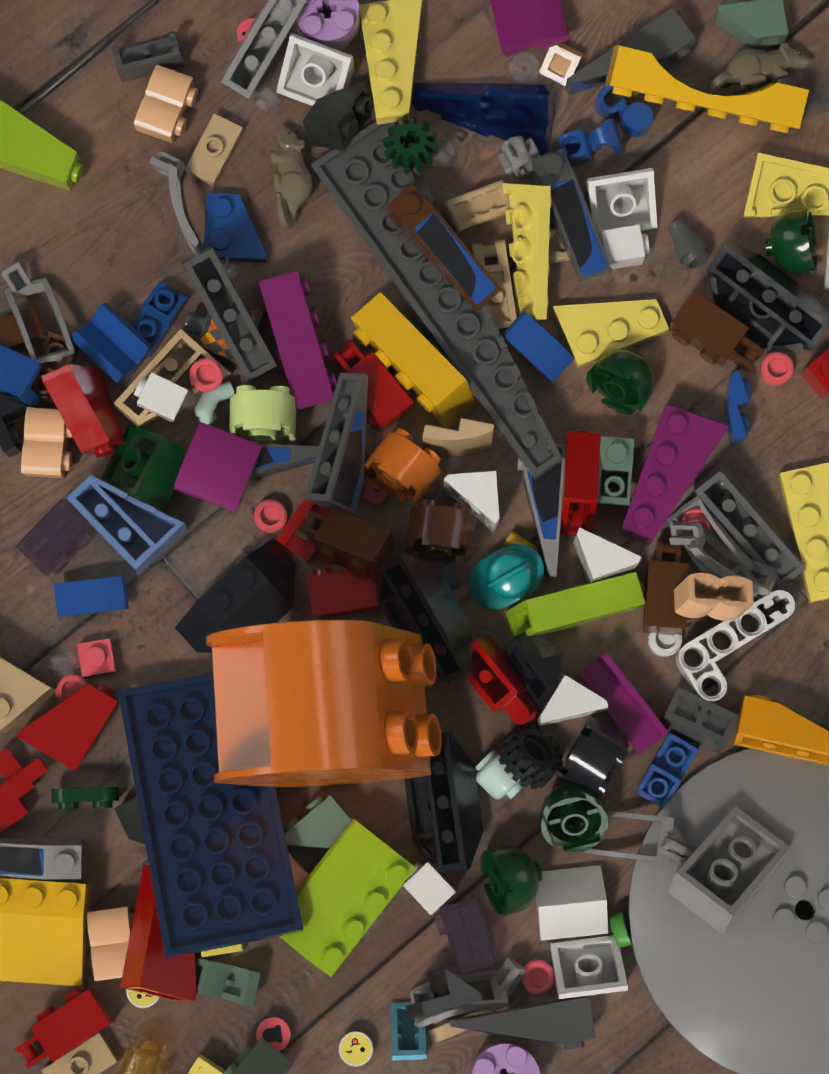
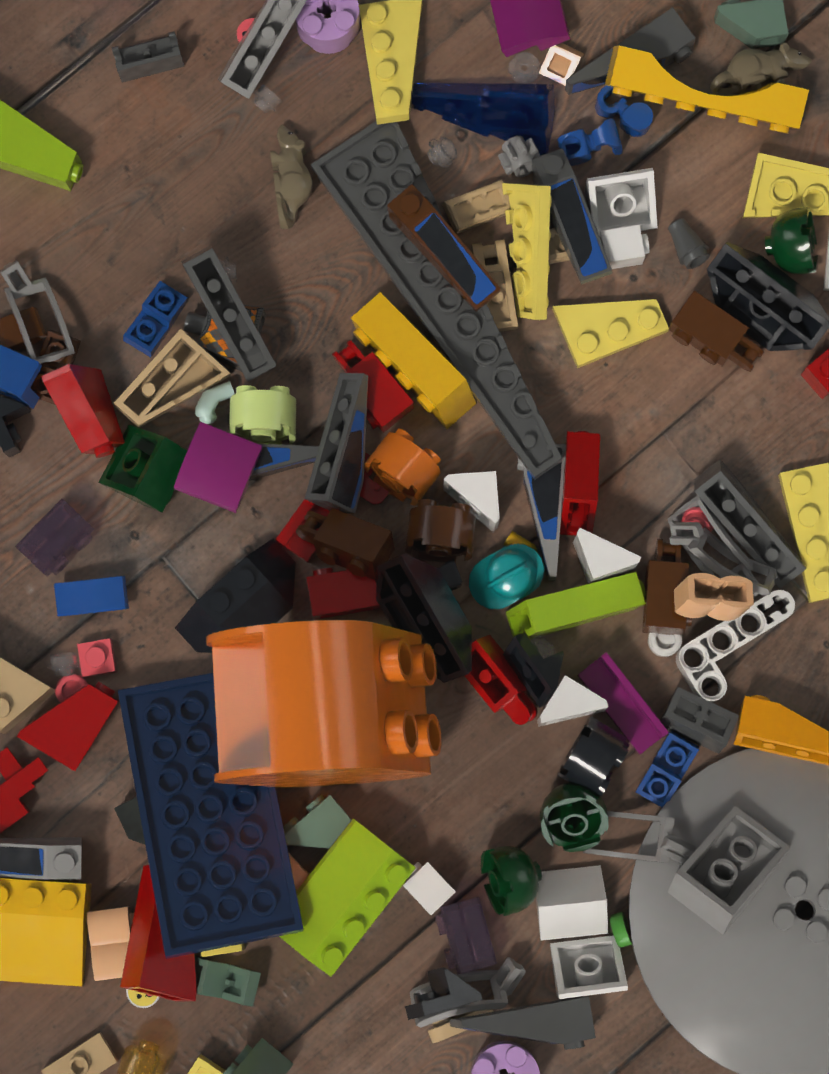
(45, 444): light nougat brick -> none
(66, 1027): red brick -> none
(71, 797): dark green plate -> none
(112, 343): blue panel -> none
(128, 525): medium blue wedge -> none
(160, 396): white brick -> none
(165, 104): light nougat brick -> none
(174, 174): light grey sword -> none
(206, 375): coral tile -> none
(214, 150): tan plate -> none
(231, 229): blue wing -> none
(270, 516): coral tile -> none
(275, 1032): coral tile -> none
(296, 339): magenta wedge -> none
(313, 70): white slope -> none
(338, 116): pearl dark grey slope -> none
(356, 1048): light yellow tile -> none
(401, 137): dark green gear -> none
(407, 1039): medium azure slope -> none
(446, 808): black wedge -> none
(470, 438): tan slope -> none
(495, 779): light aqua head -> none
(530, 756): black tyre -> none
(538, 347): blue slope -> none
(538, 977): coral tile -> none
(615, 470): sand green slope -> none
(623, 379): dark green cylinder -> none
(671, 464): magenta wedge -> none
(736, 398): blue slope -> none
(776, 368): coral tile -> none

